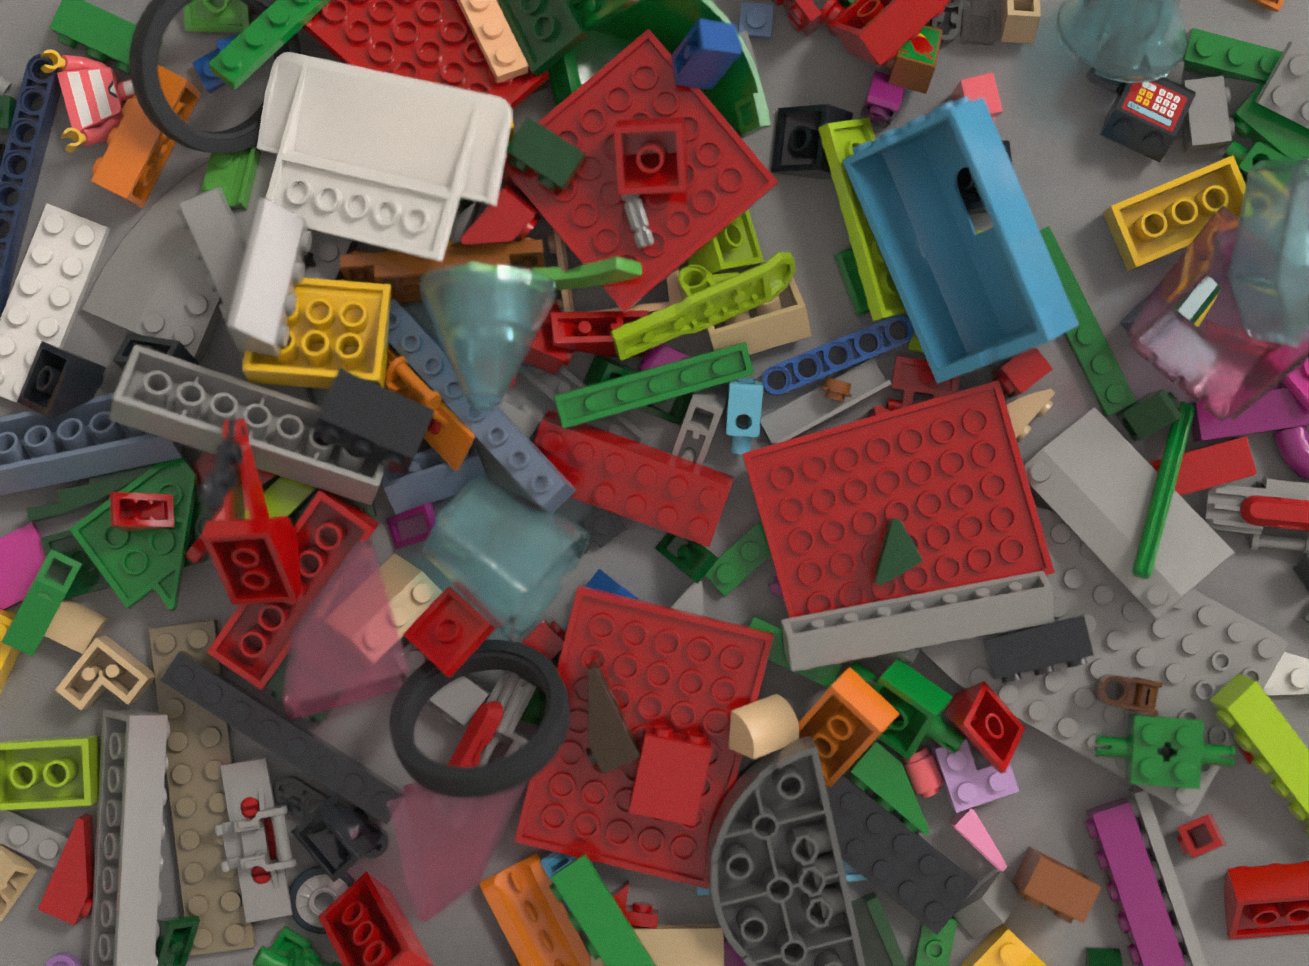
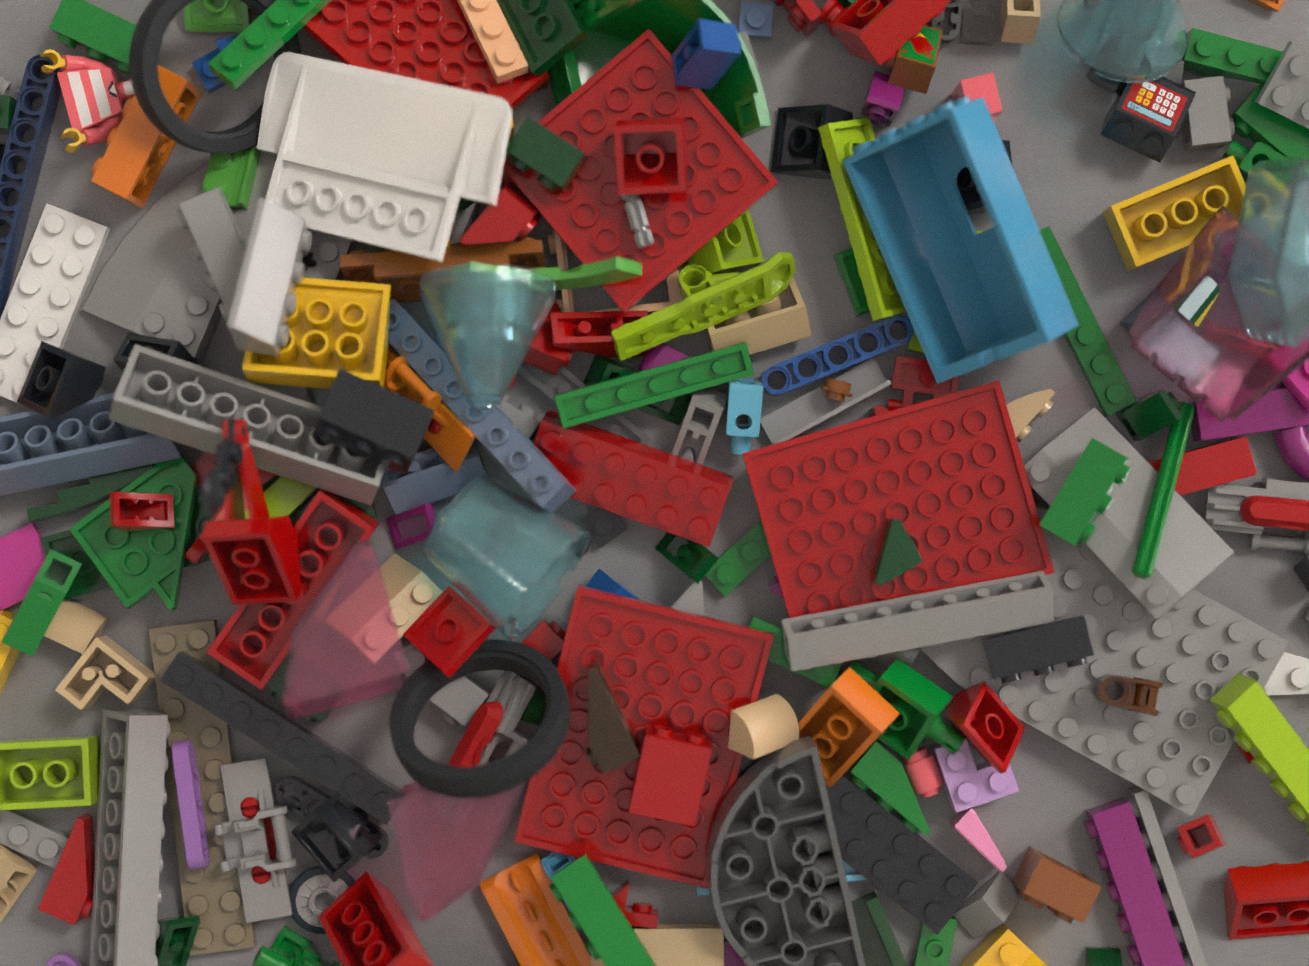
(190, 804): none -> medium lavender beam
(1021, 371): red brick -> none
(1086, 493): none -> green brick
(1178, 768): green brick -> none

